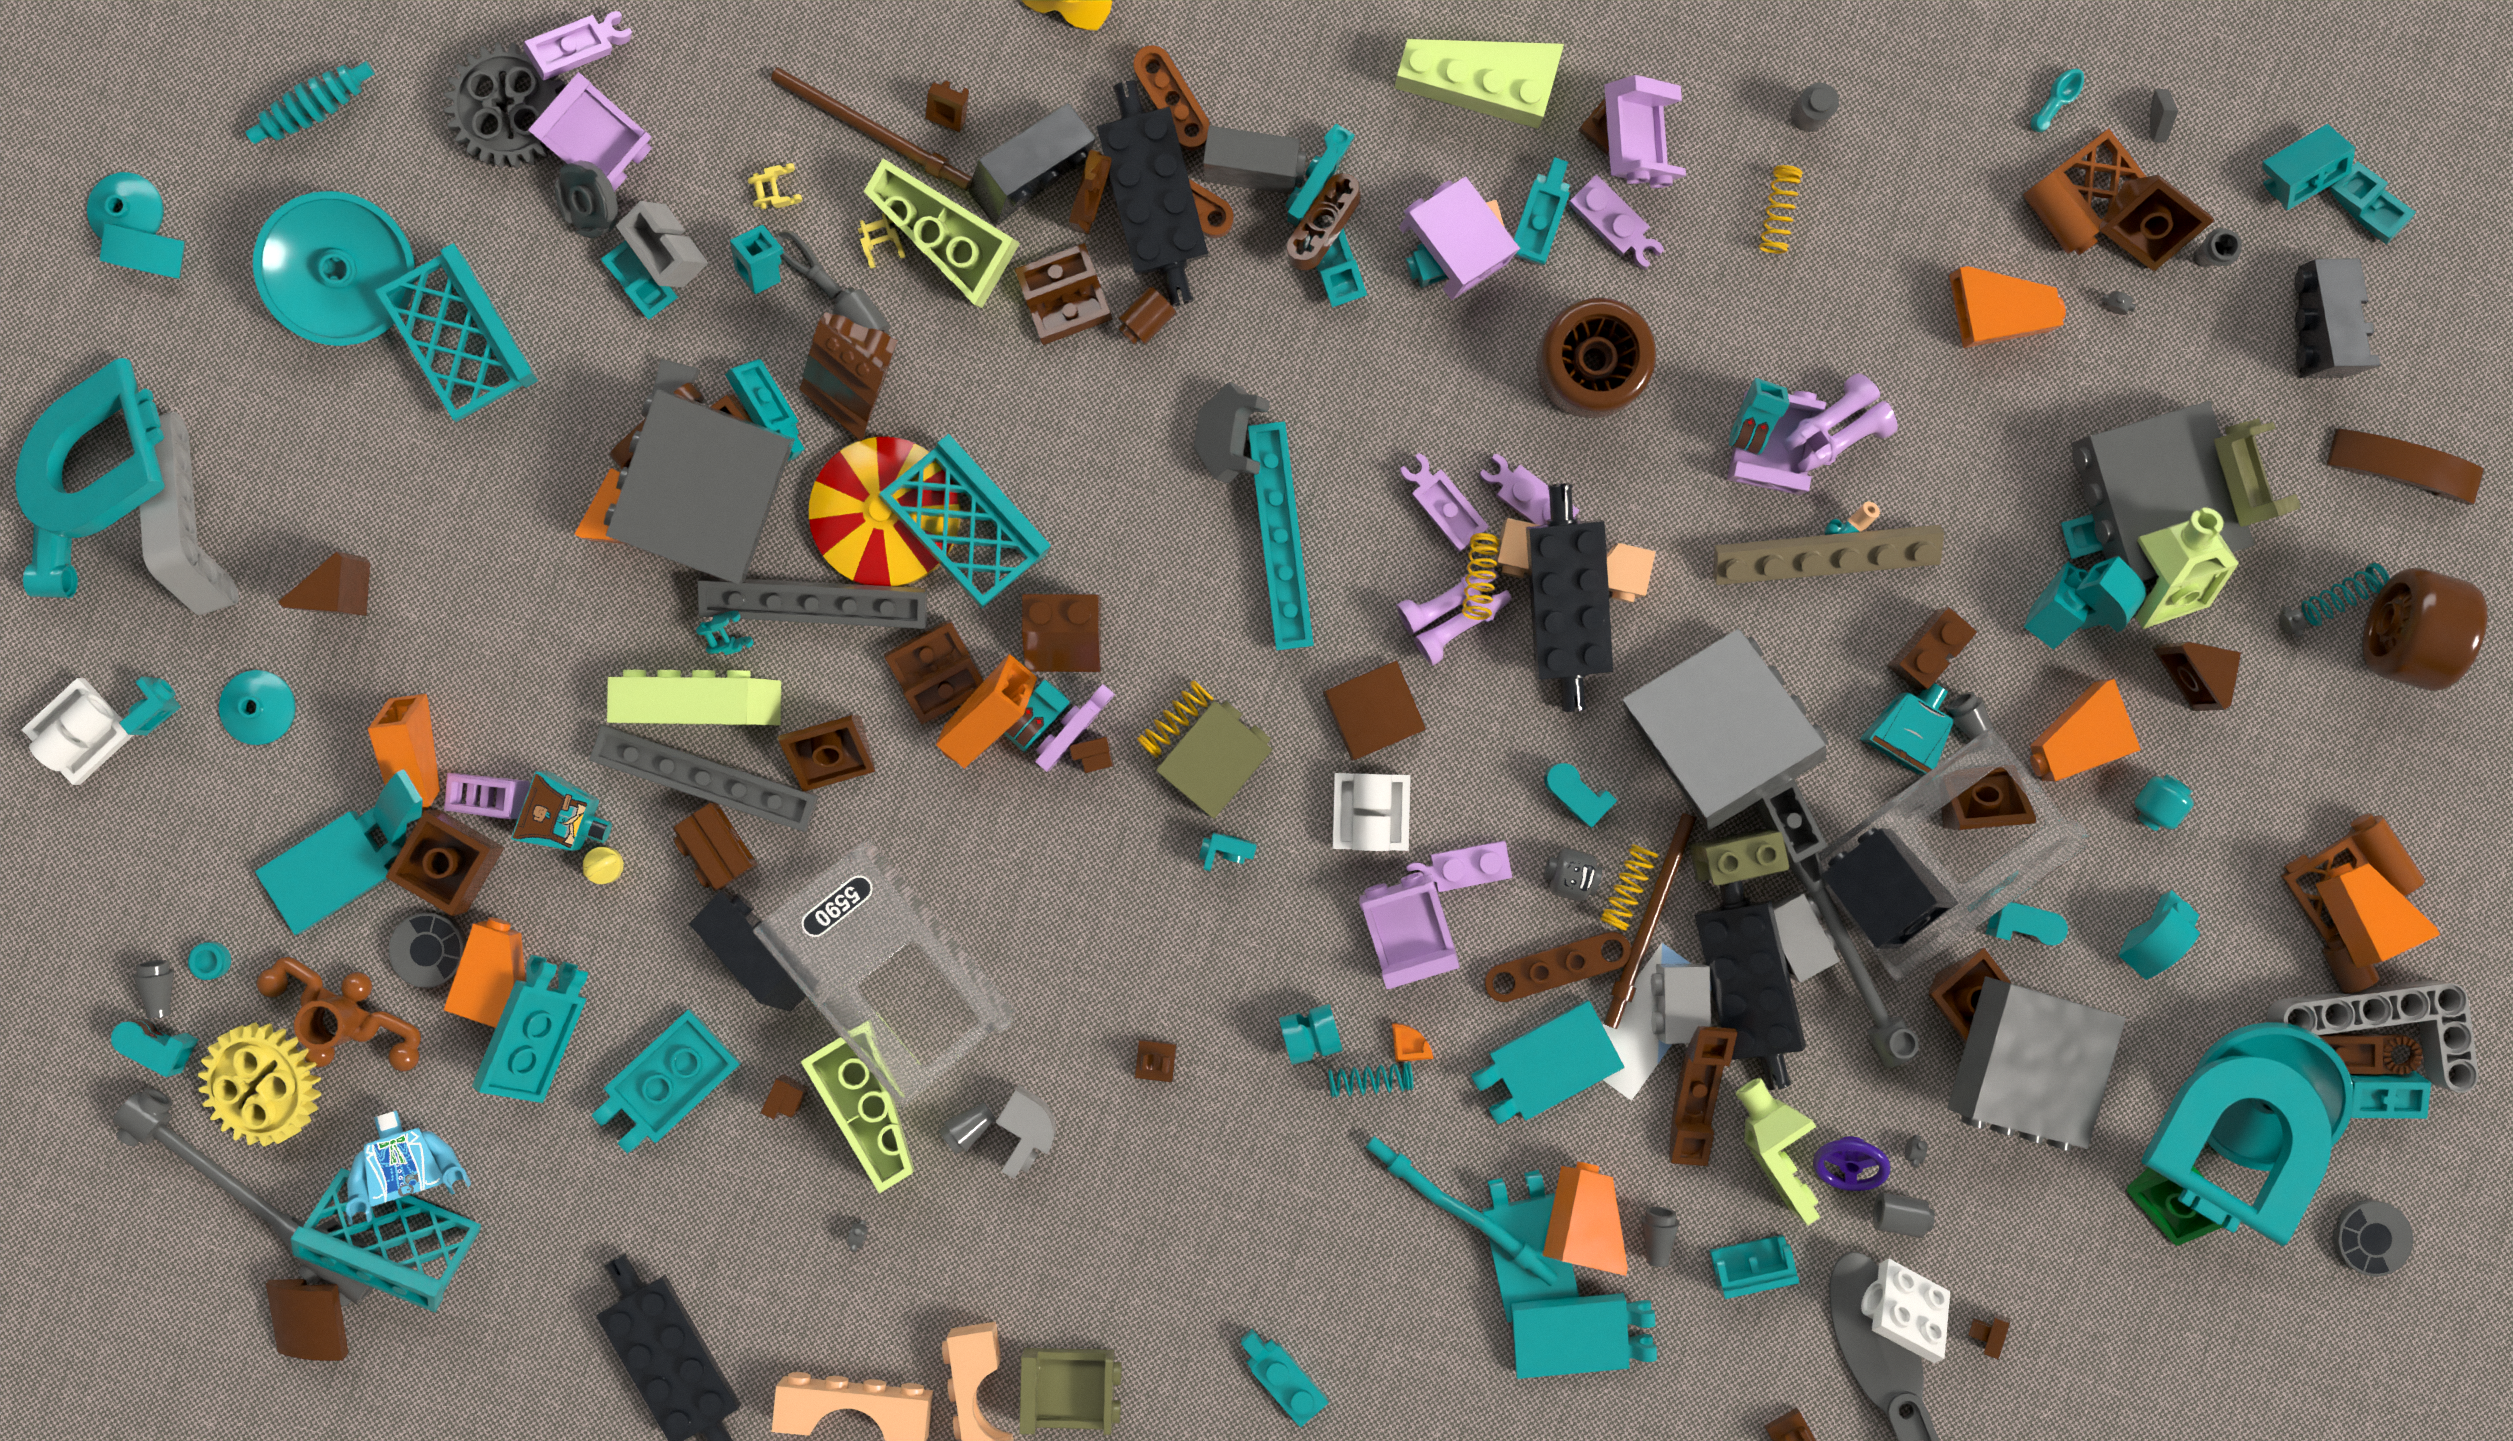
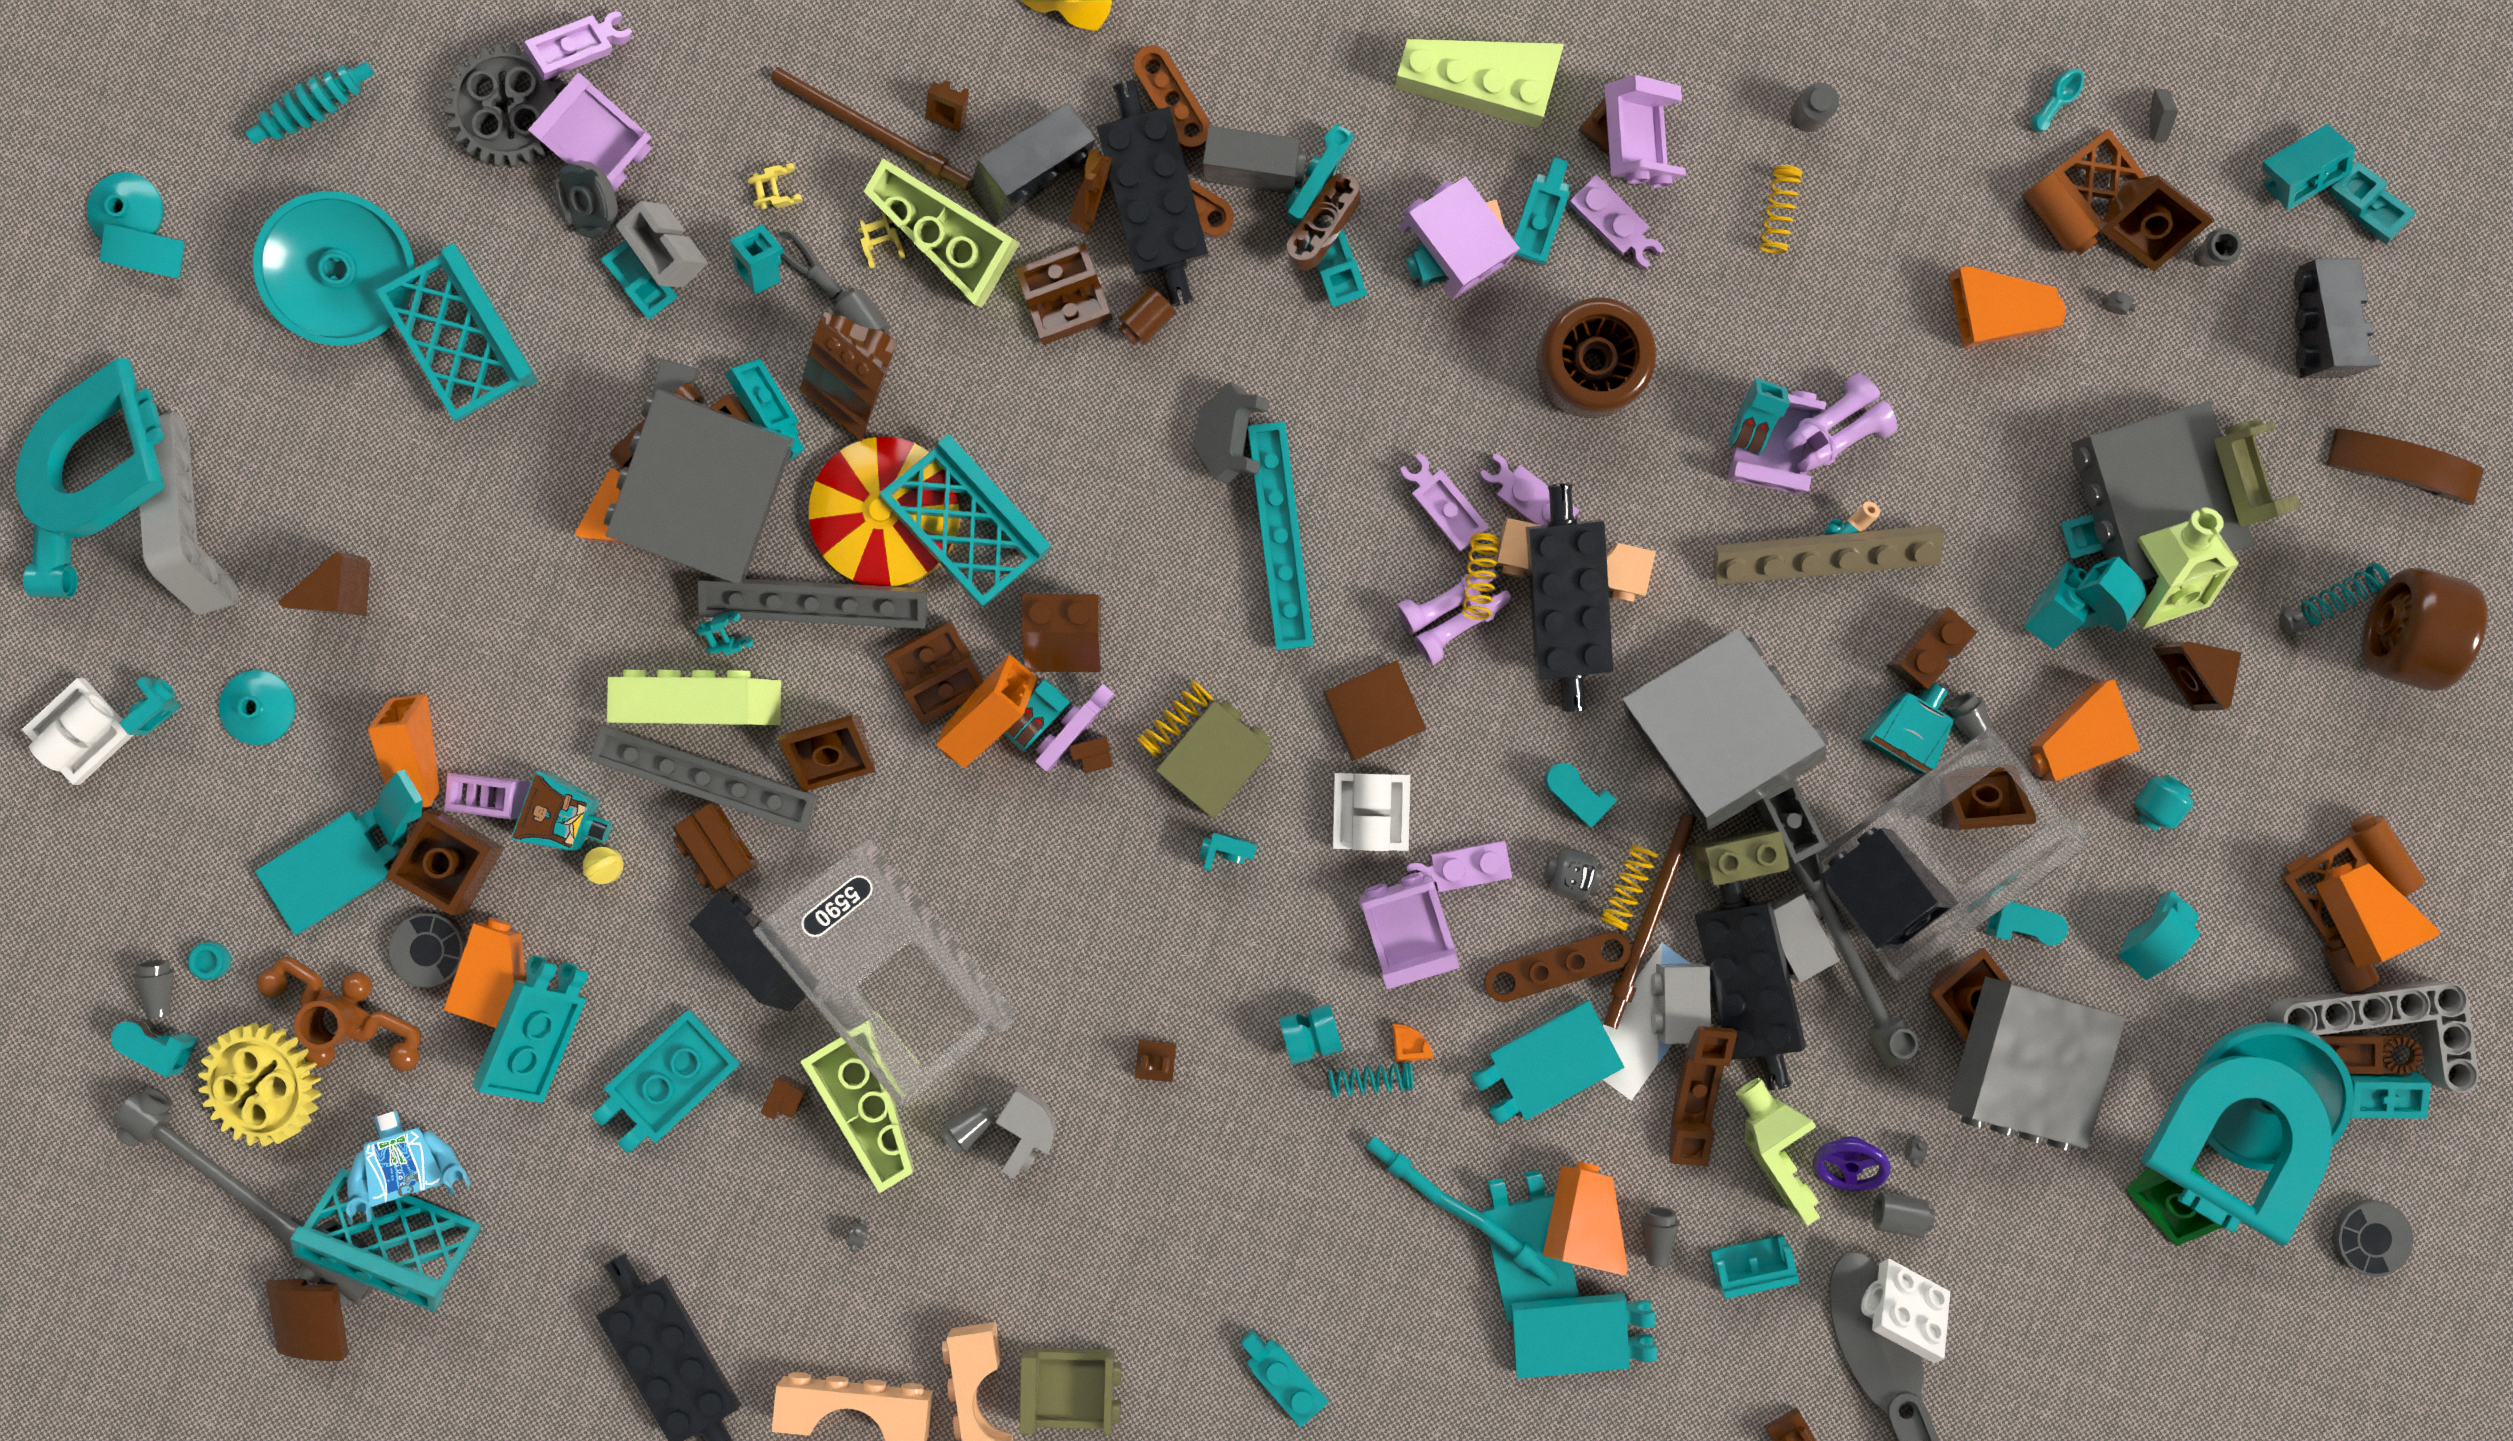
(1992, 1334): reddish brown tile -> none

